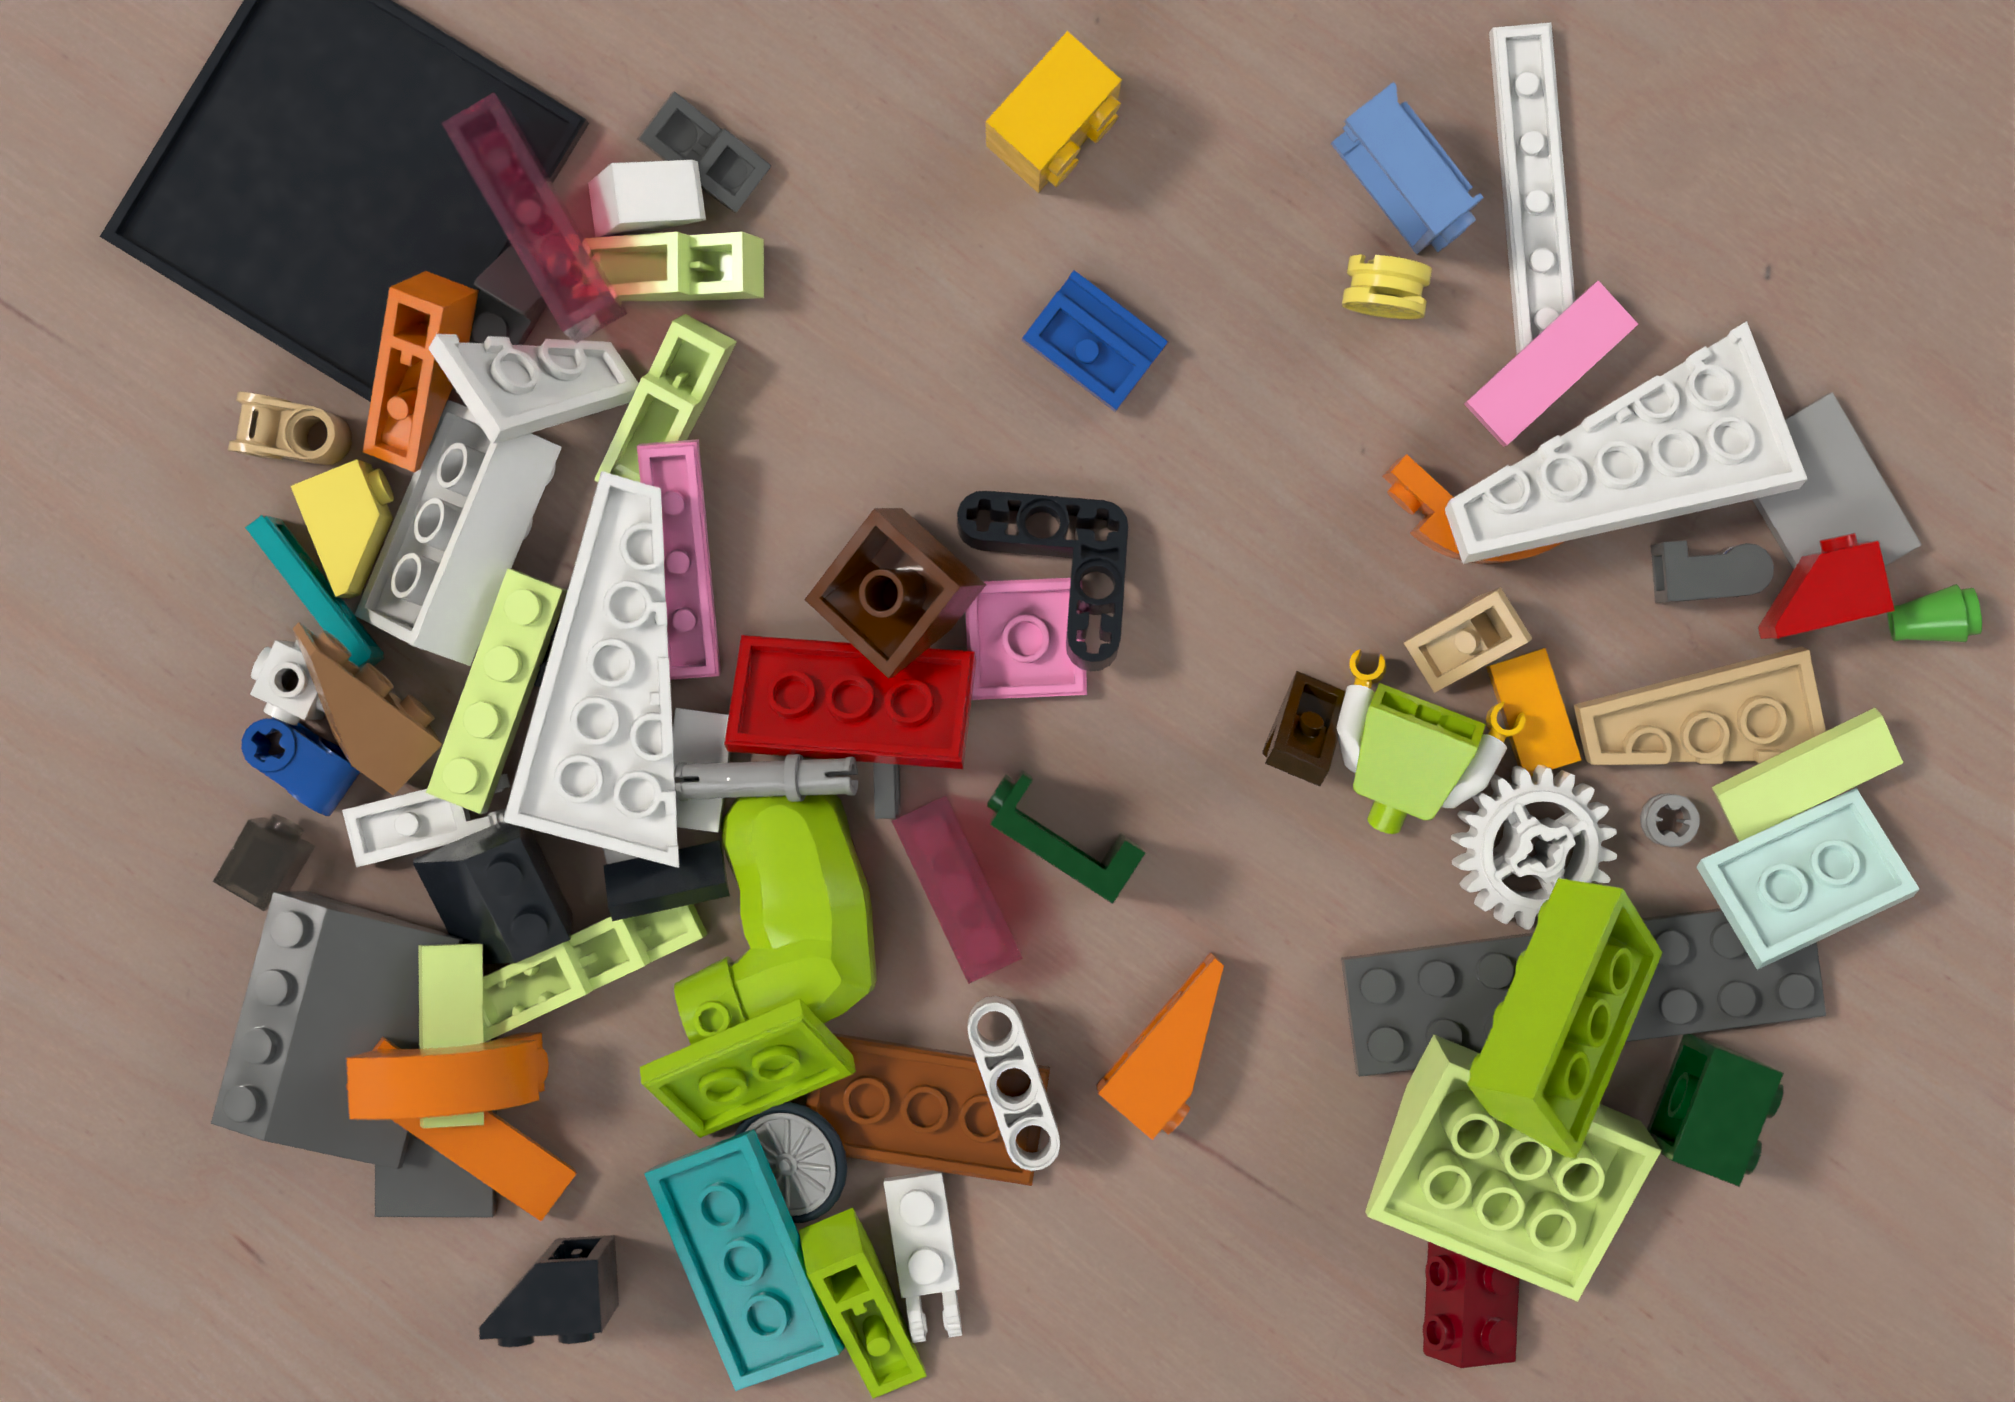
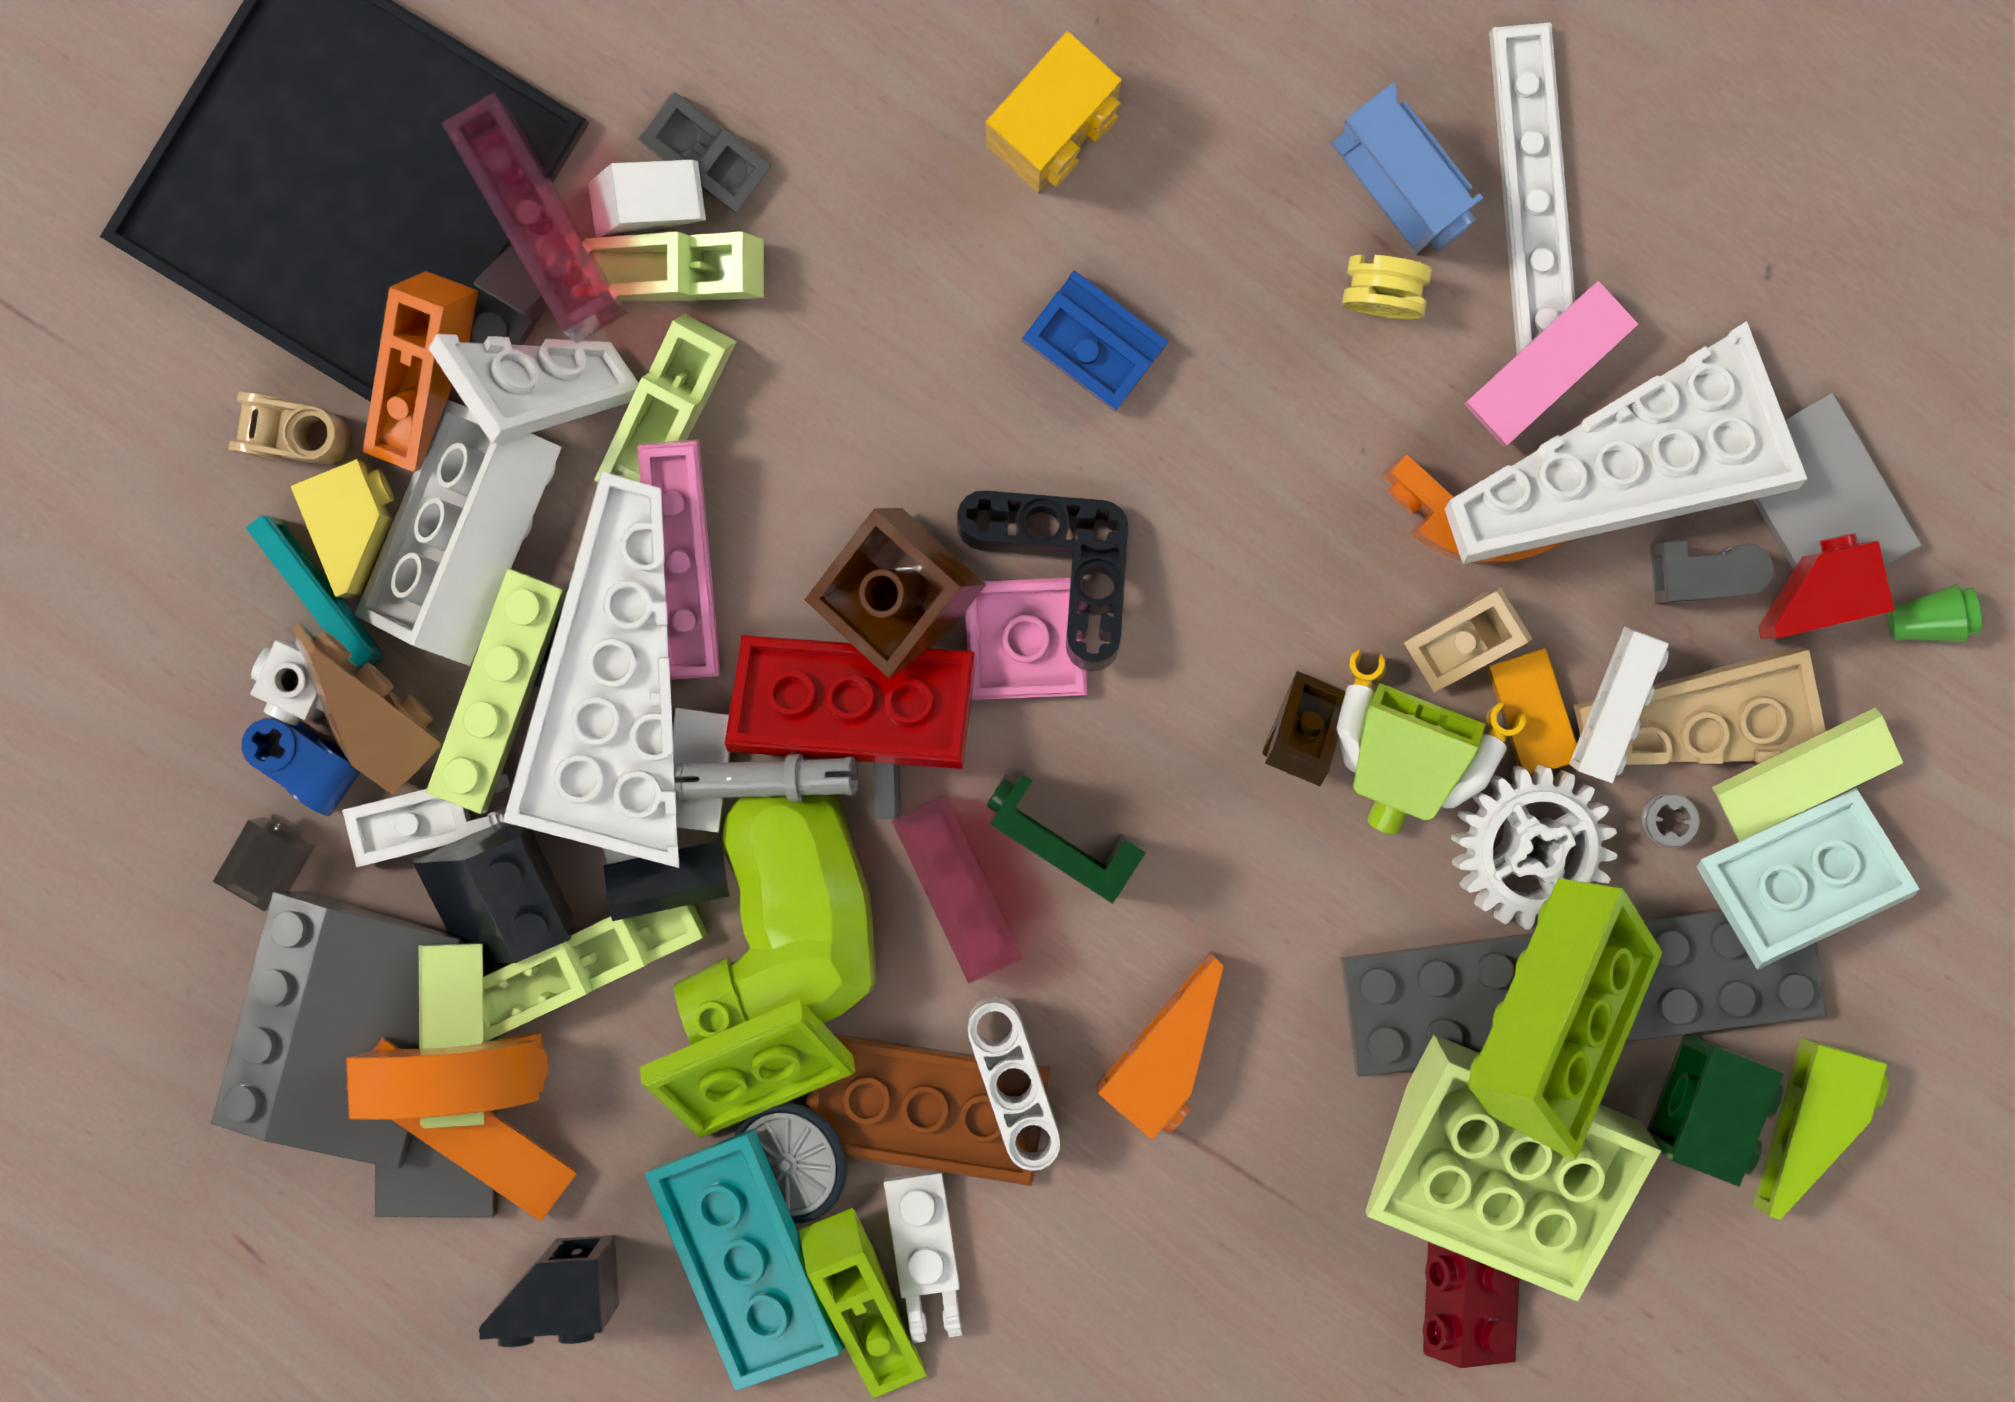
(1619, 704): none -> white piece
(1821, 1114): none -> lime slope

